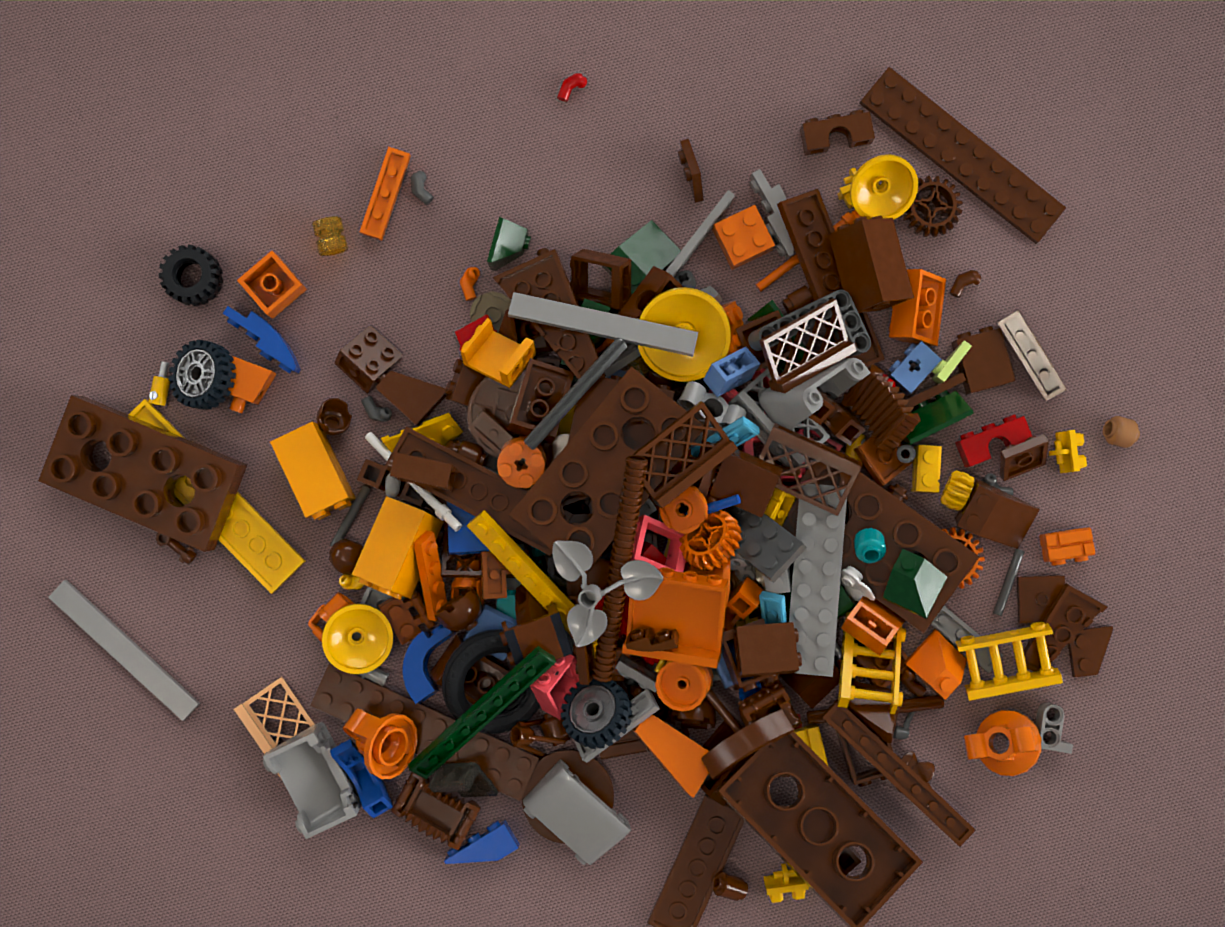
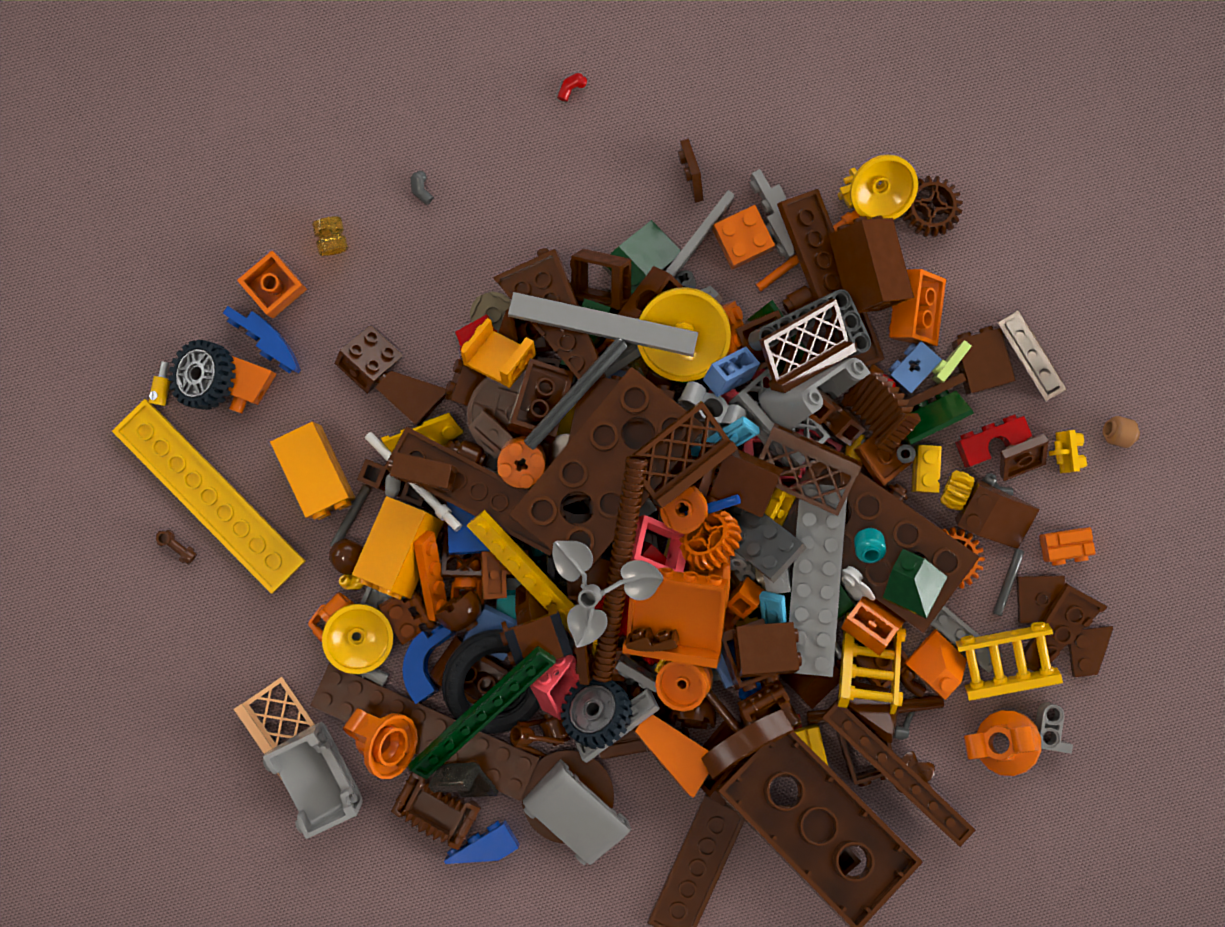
(124, 650): light grey tile -> none
(142, 473): reddish brown plate -> none
(178, 262): black tyre -> none
(333, 416): reddish brown hair -> none
(370, 789): blue arch -> none
(374, 412): dark grey arm -> none
(385, 193): orange plate -> none
(467, 282): orange arm -> none
(507, 243): dark green slope -> none
(730, 886): reddish brown brick -> none
(784, 882): yellow hips -> none
(855, 126): reddish brown arch -> none
(962, 155): reddish brown plate -> none
(964, 279): reddish brown arm -> none

